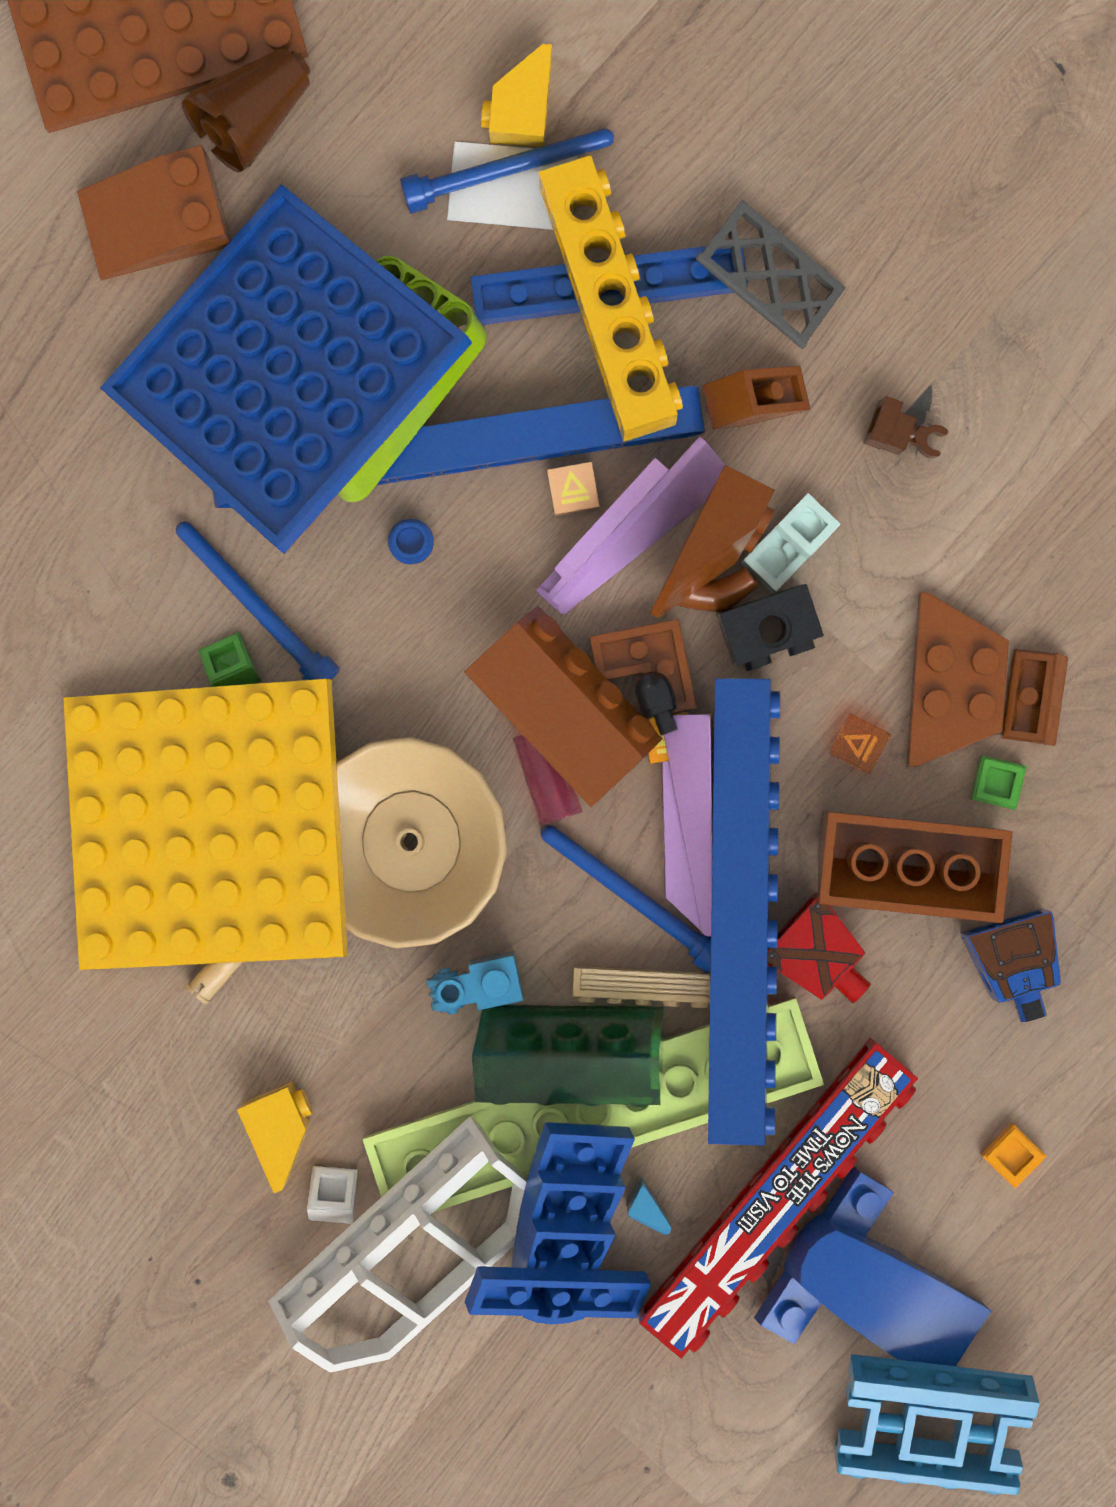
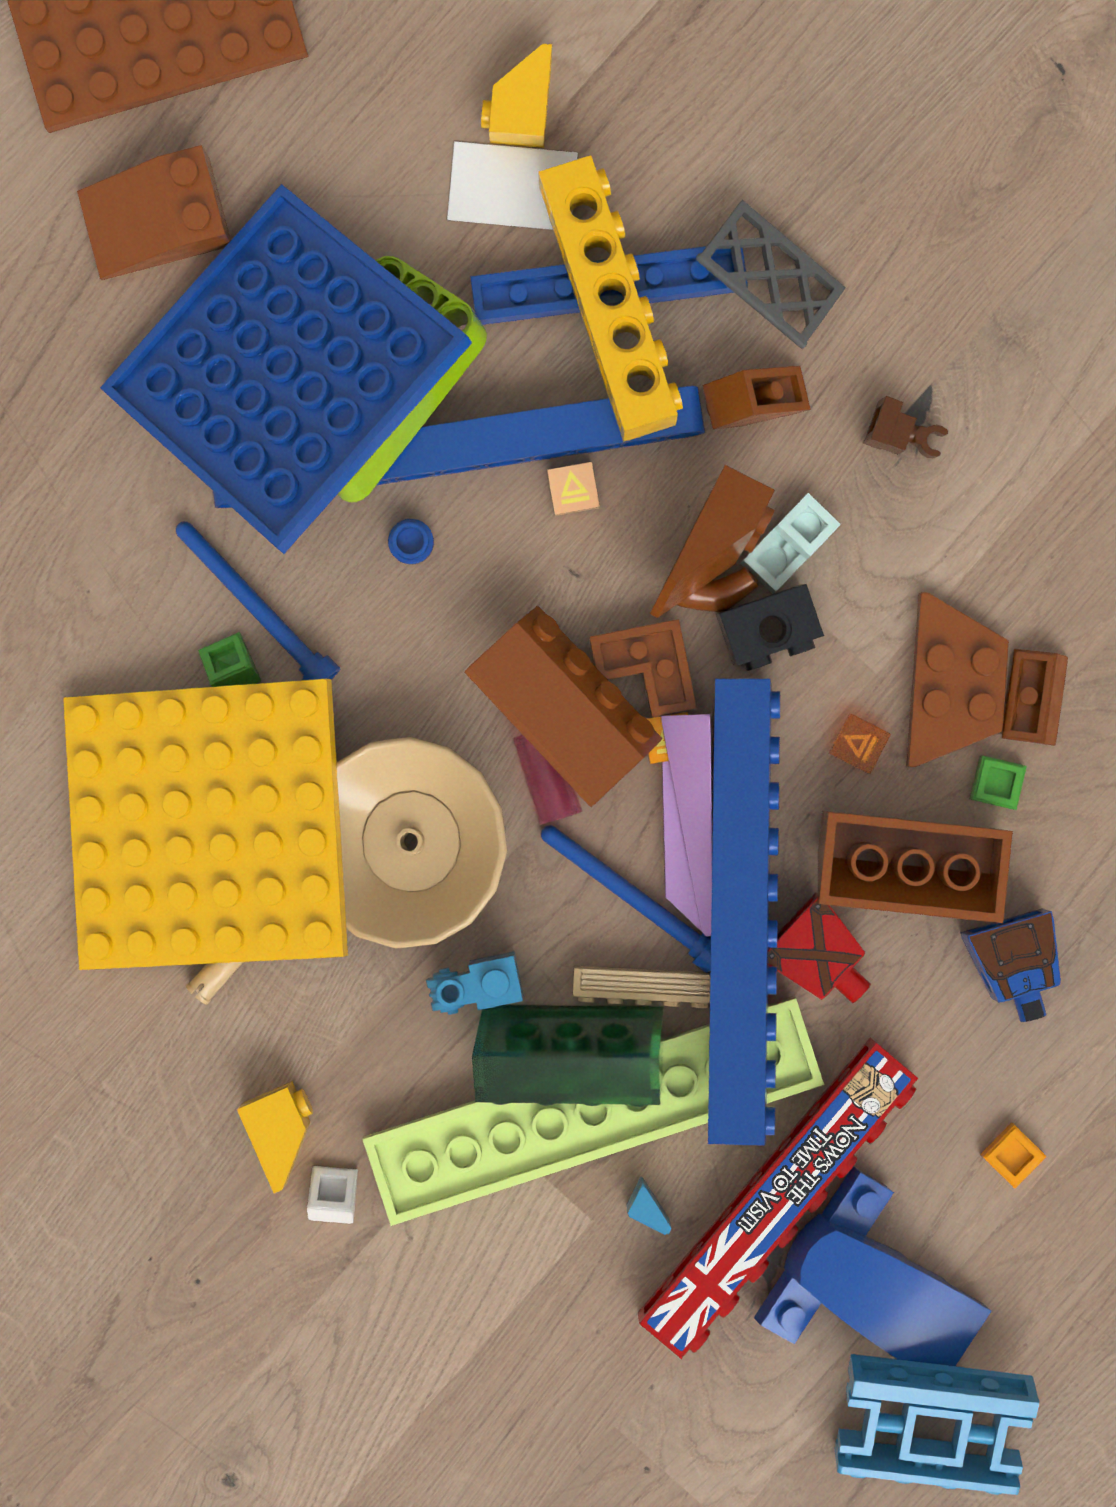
(247, 106): reddish brown cone -> none
(379, 1232): white plate -> none
(422, 190): blue piece -> none
(565, 1234): blue slope -> none
(633, 523): lavender wedge -> none
(657, 700): black cylinder -> none

